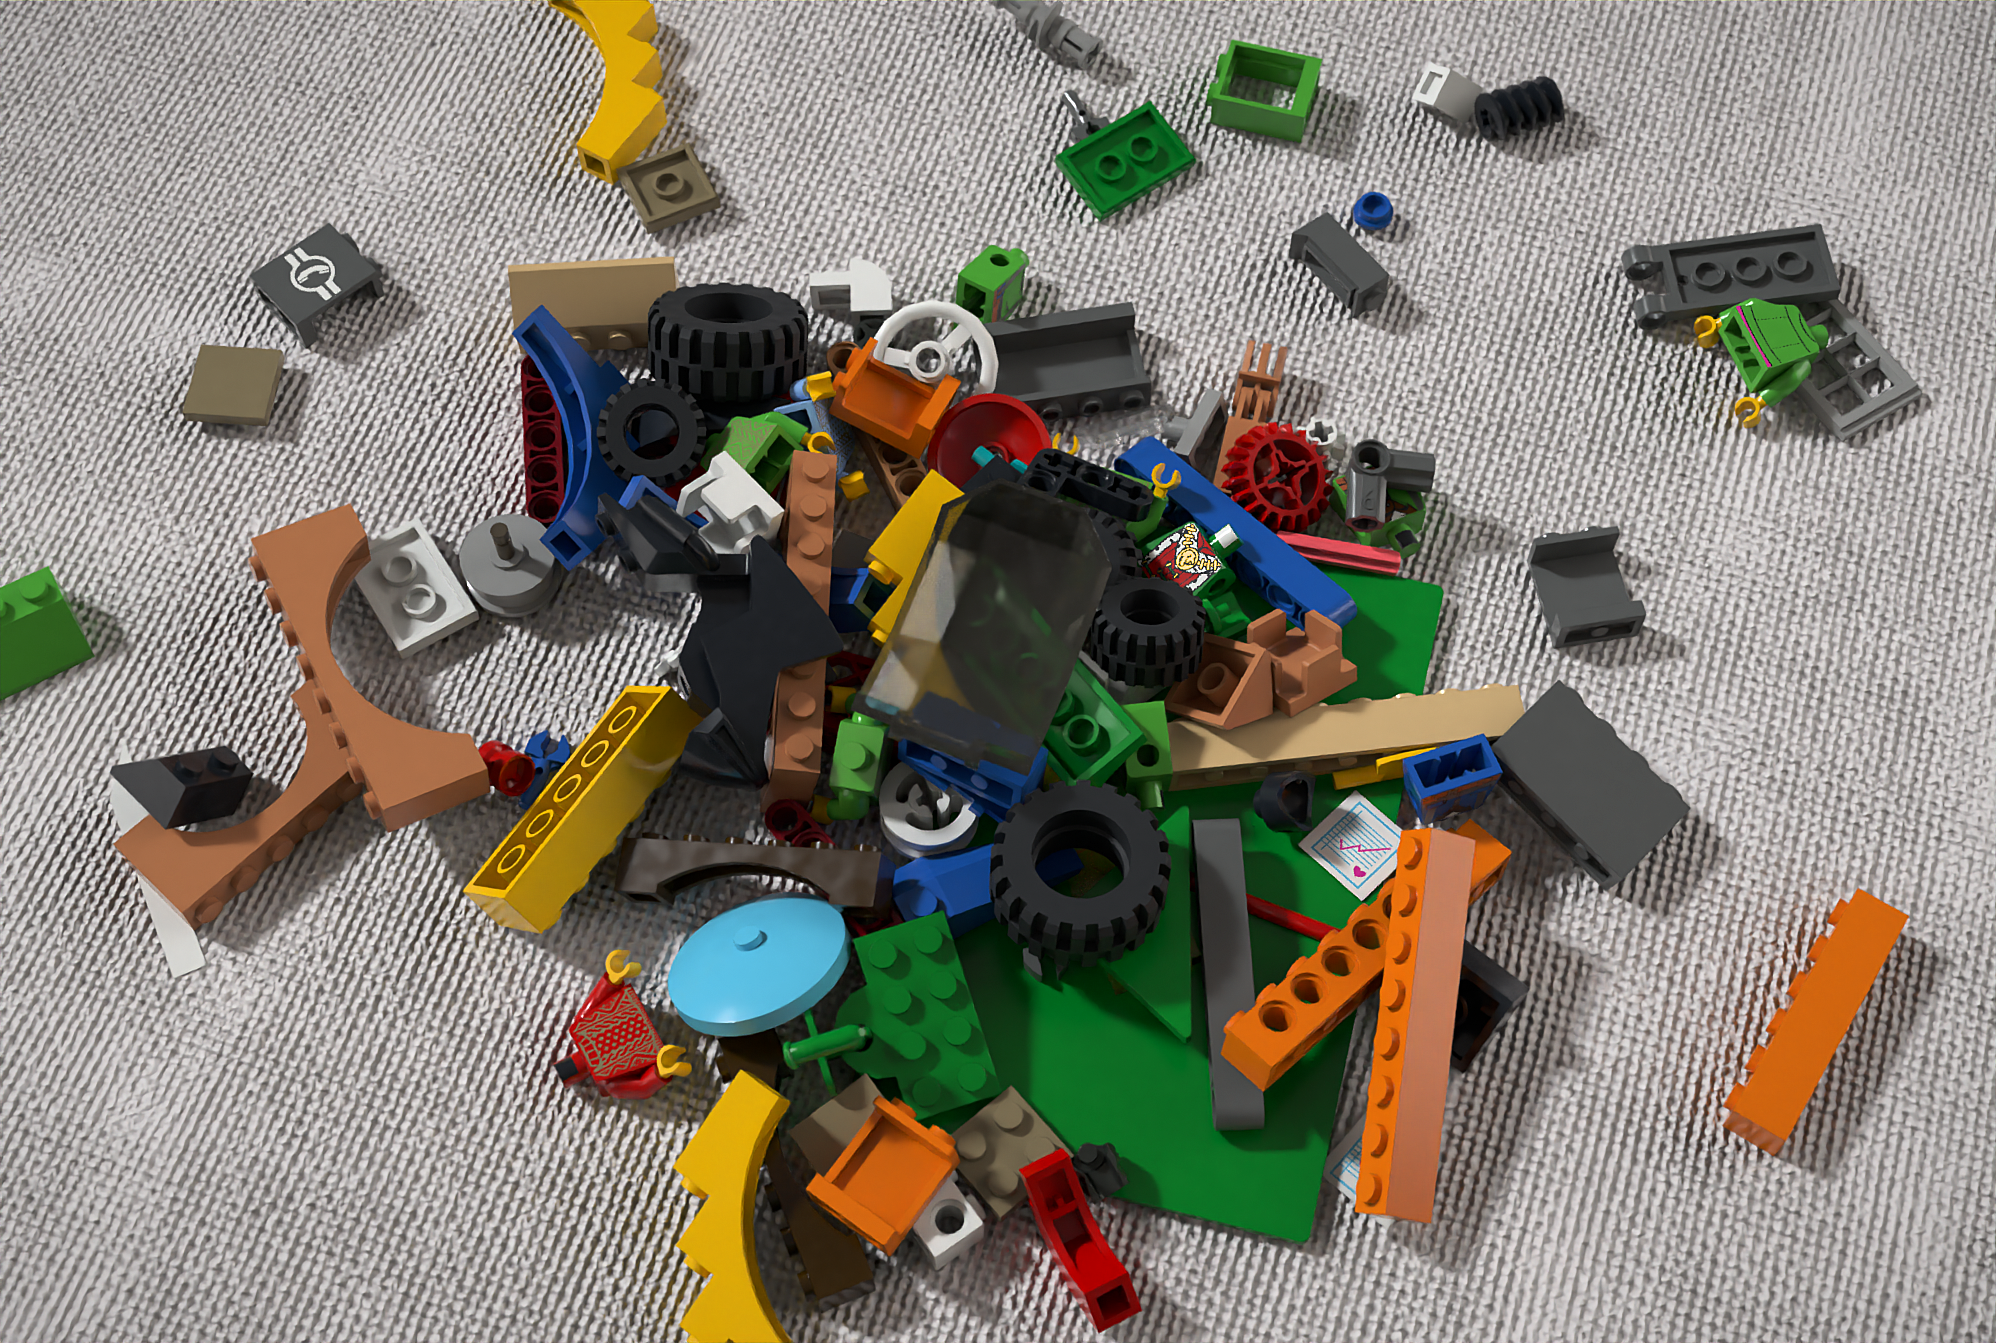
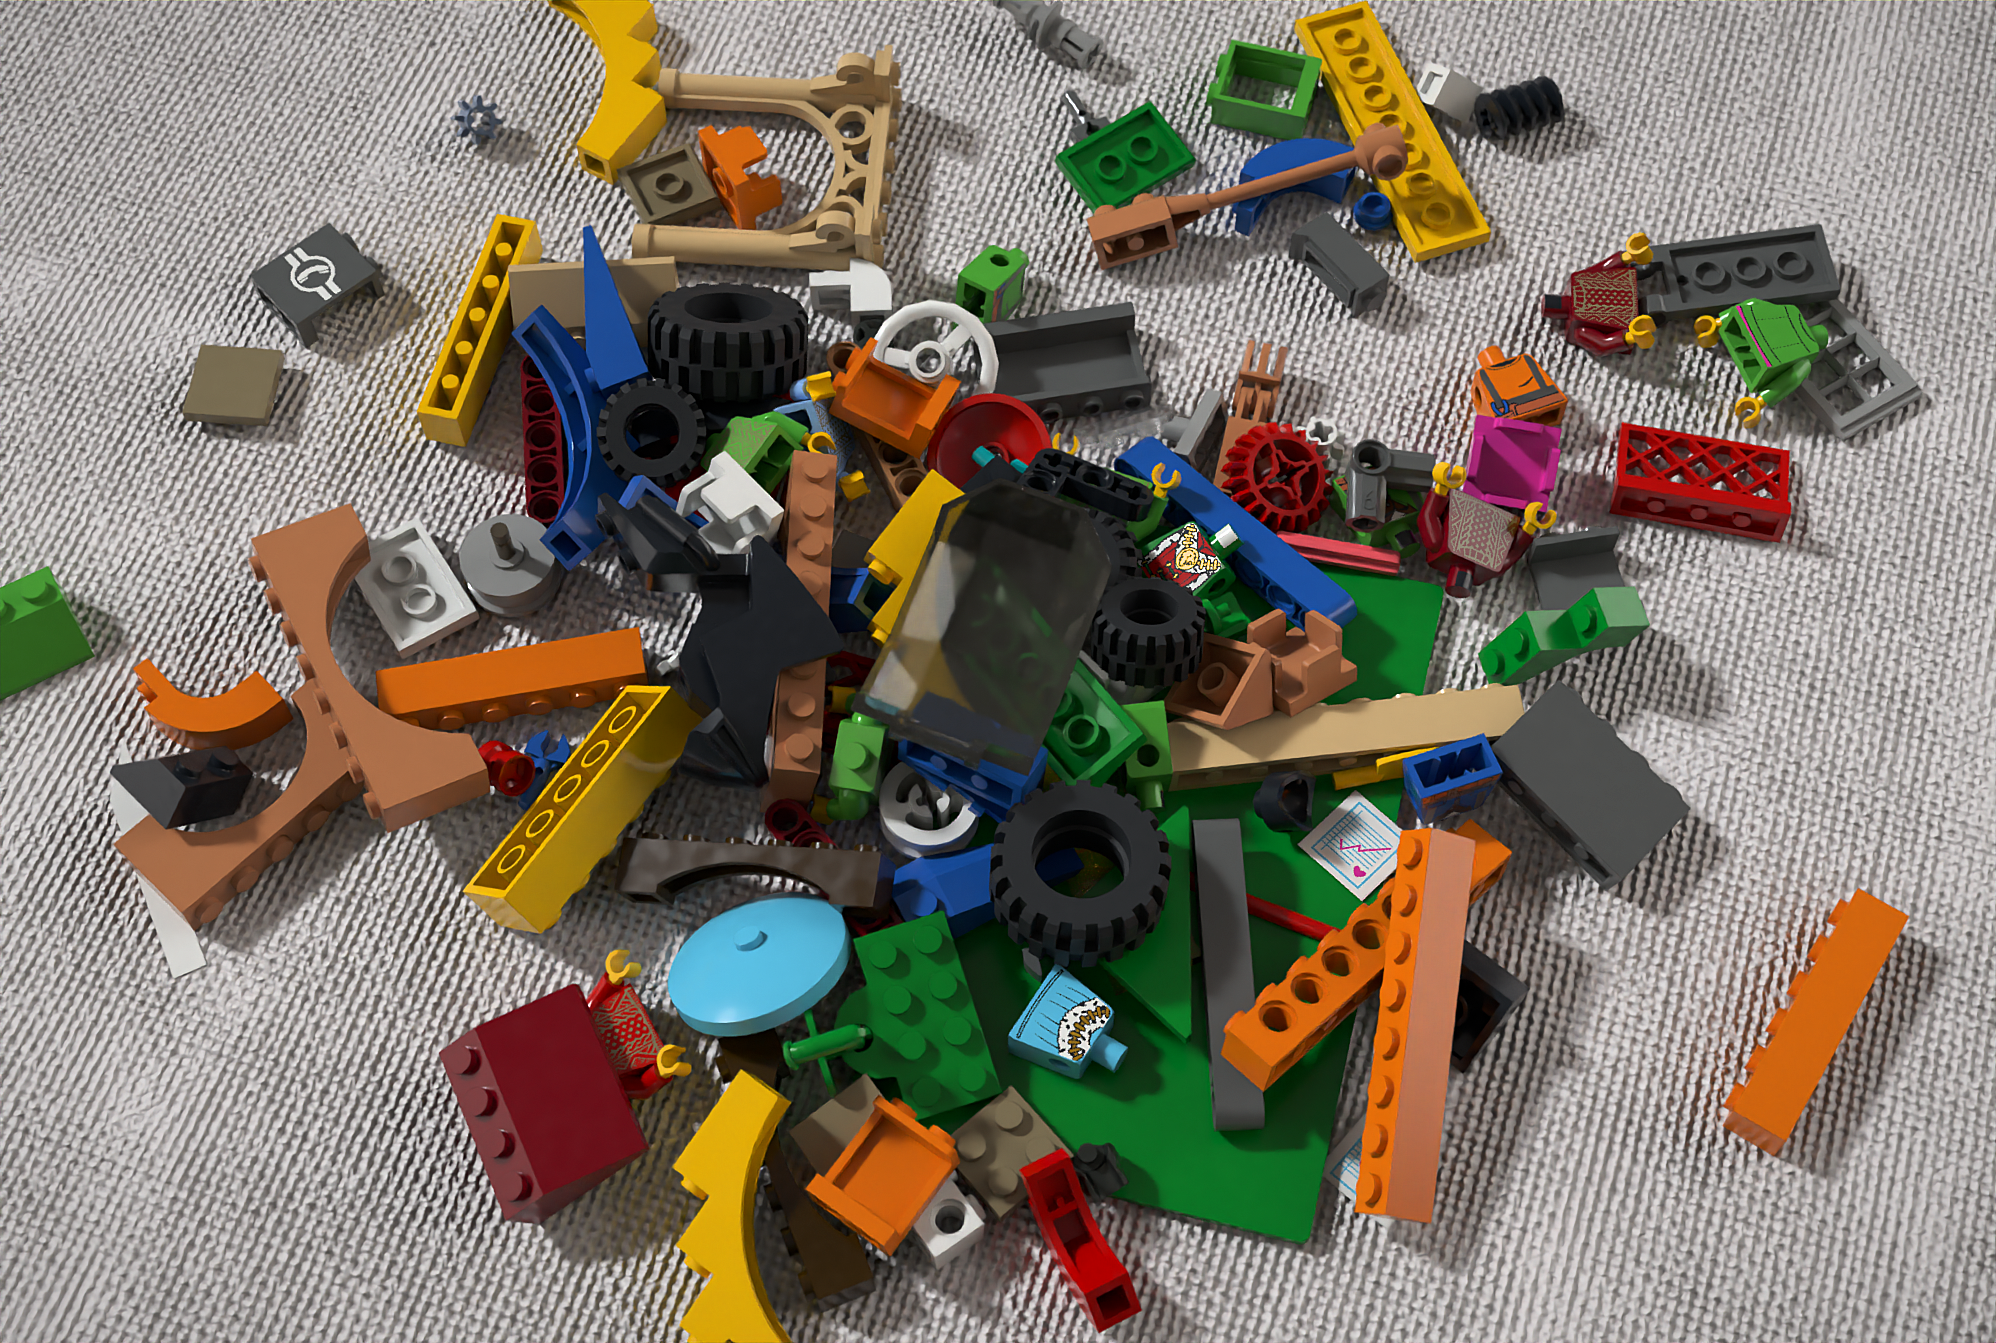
(230, 719): none -> orange arch
(465, 119): none -> sand blue gear
(477, 334): none -> yellow brick
(514, 681): none -> orange brick
(543, 1104): none -> dark red slope
(608, 330): none -> blue wedge
(724, 163): none -> orange panel
(852, 94): none -> tan arch
(1066, 1028): none -> medium azure torso
(1151, 221): none -> nougat bar
(1284, 157): none -> blue arch
(1371, 87): none -> yellow plate
(1470, 536): none -> dark red torso
(1512, 462): none -> dark pink panel
(1516, 389): none -> orange torso
(1549, 637): none -> green arch
(1603, 303): none -> dark red torso
(1699, 504): none -> red fence

